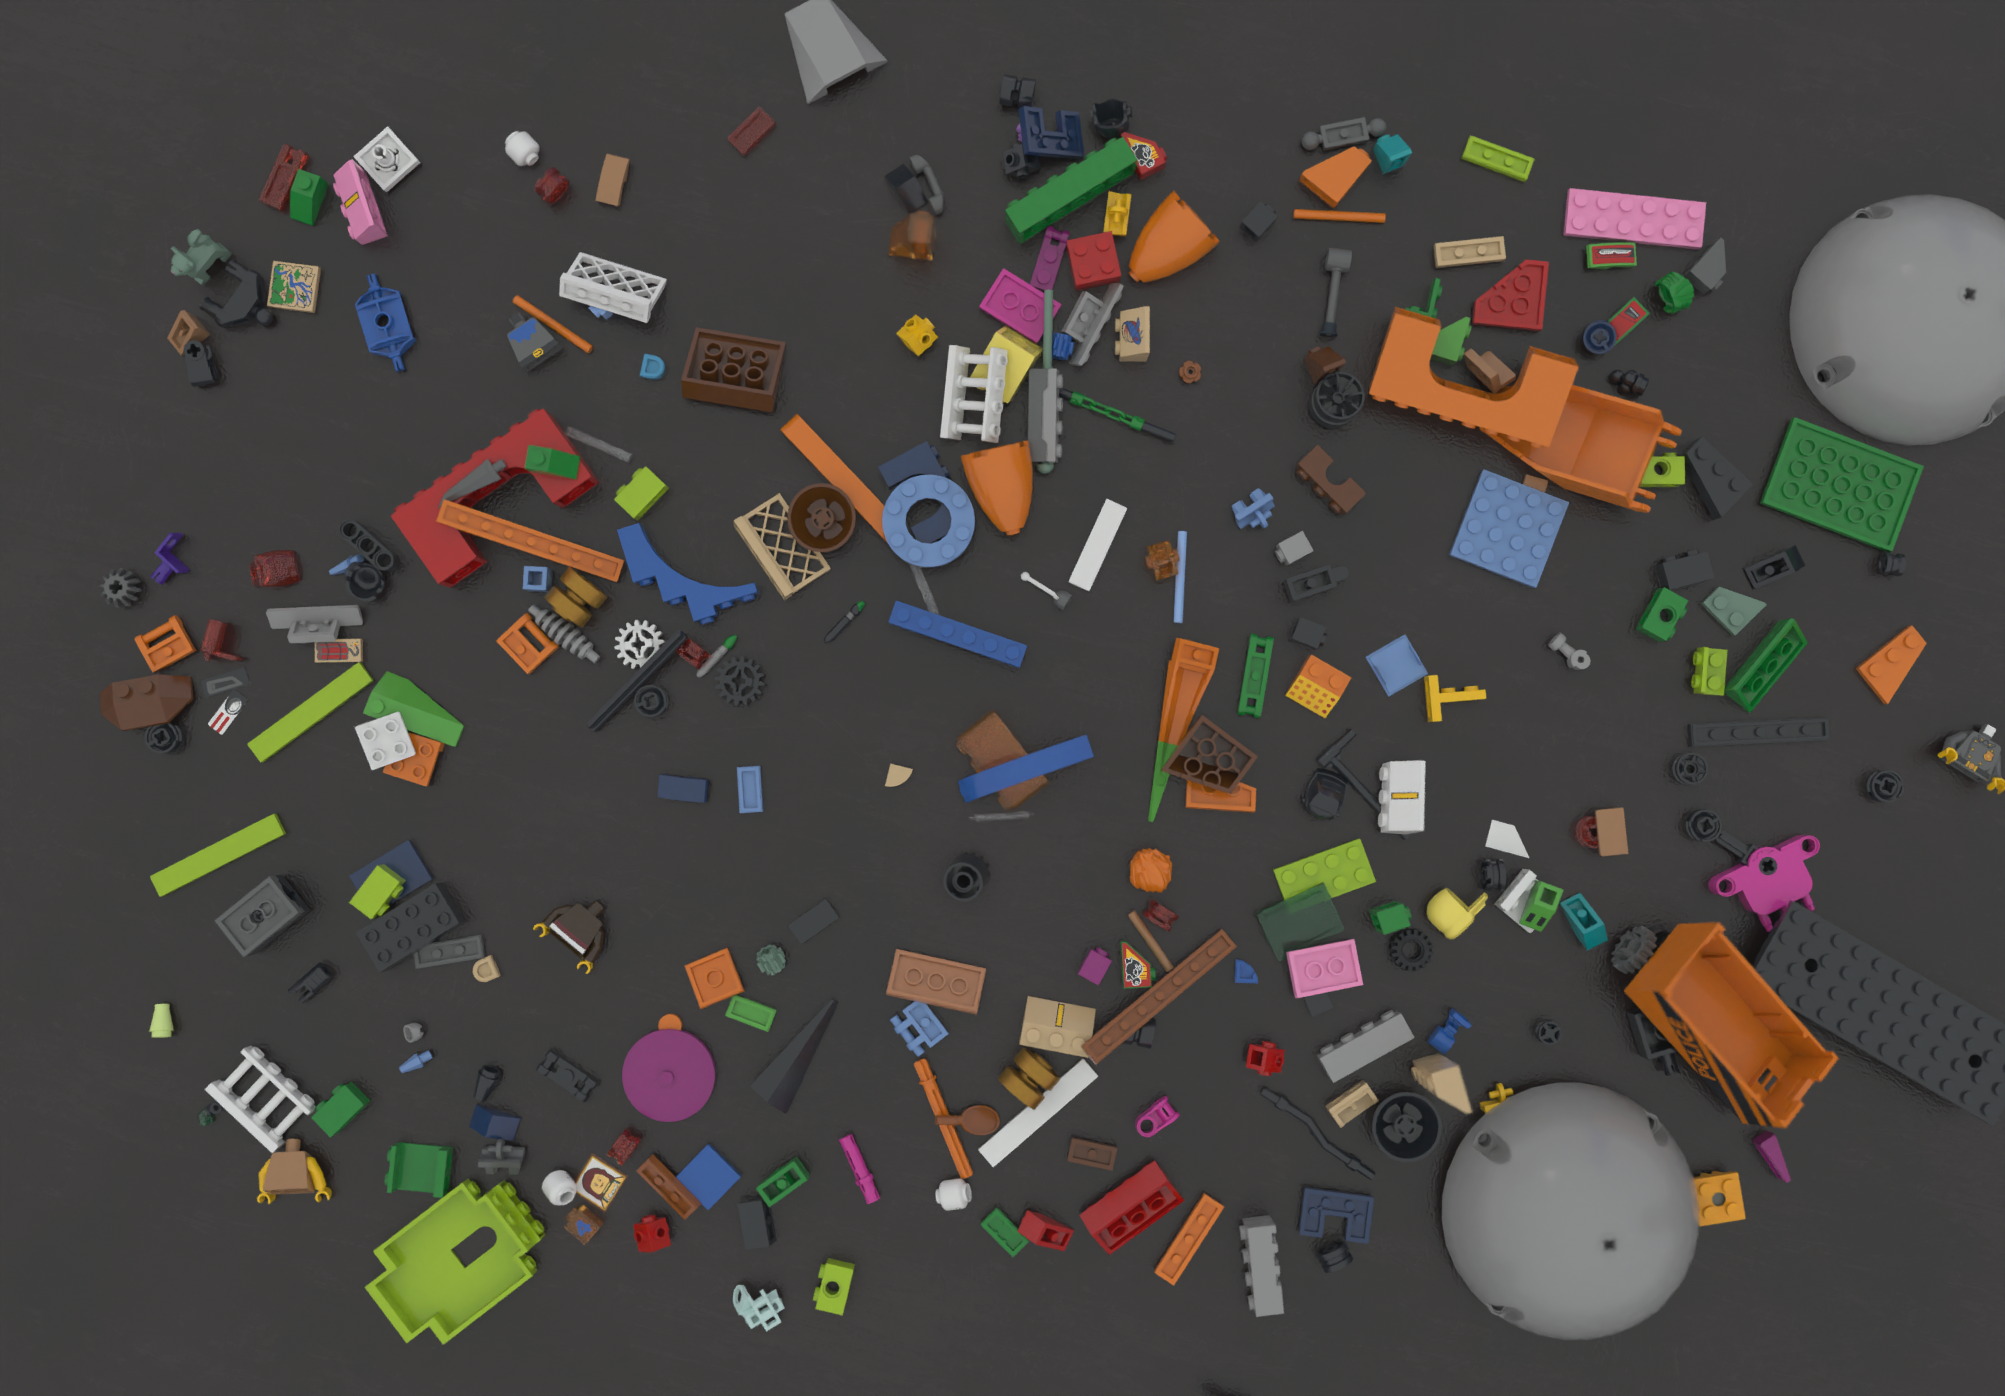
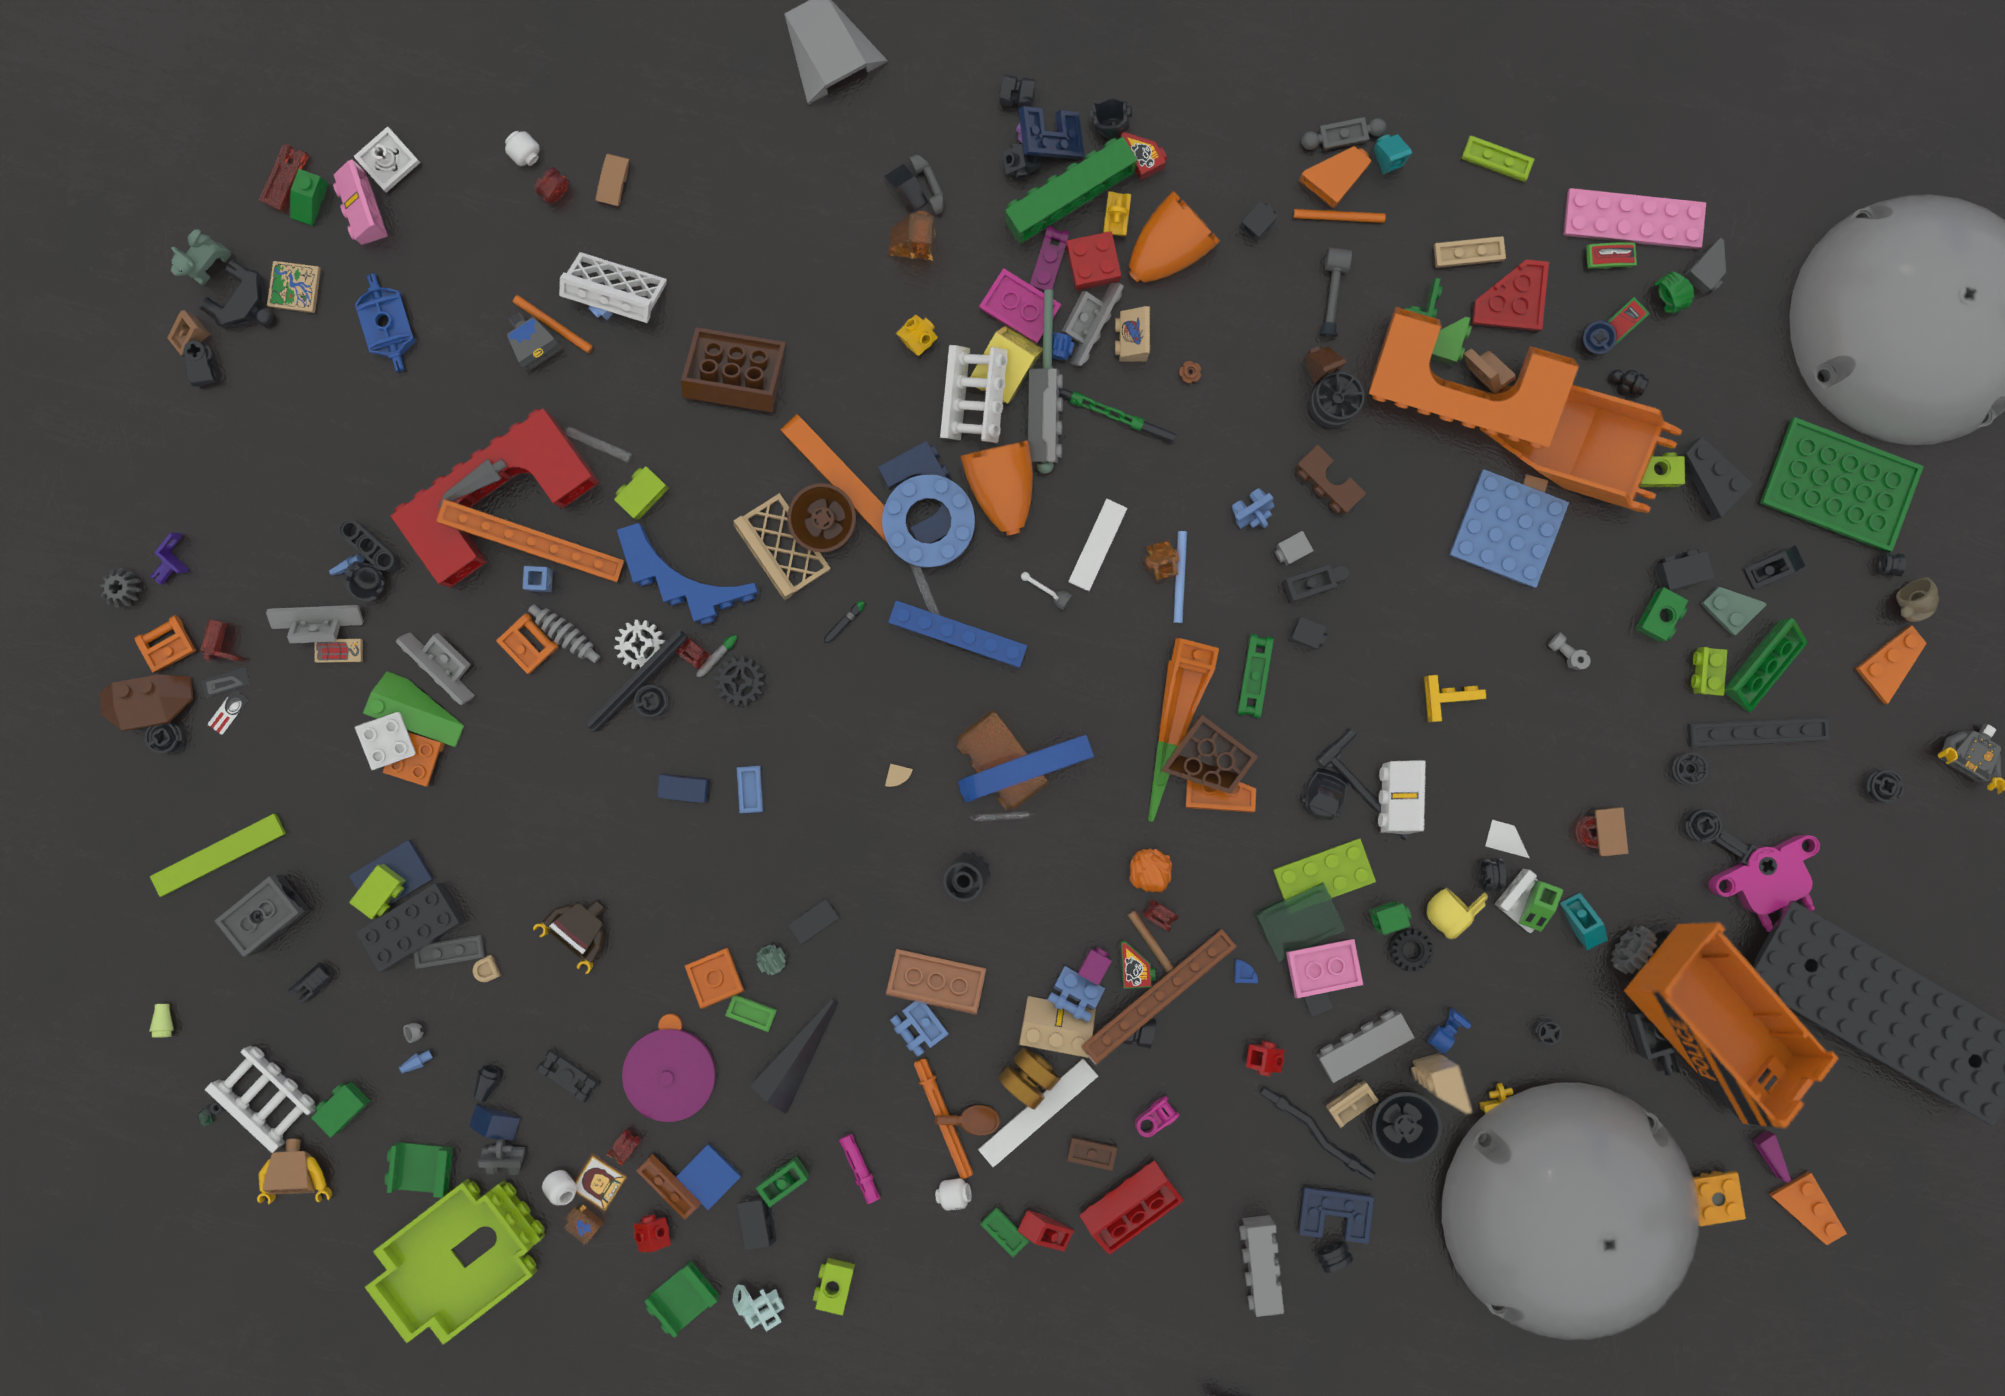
(274, 569): clear red piece -> none
(310, 712): lime tile -> none
(440, 662): none -> light grey bracket
(552, 462): green slope -> none
(571, 602): pearl gold wheel -> none
(652, 367): dark azure tile -> none
(681, 1299): none -> green panel
(751, 131): clear red tile -> none
(1079, 989): none -> medium blue plate
(1188, 1239): orange plate -> none
(1318, 686): slope -> none
(1396, 665): medium blue piece -> none
(1810, 1207): none -> orange wing
(1918, 599): none -> dark tan piece

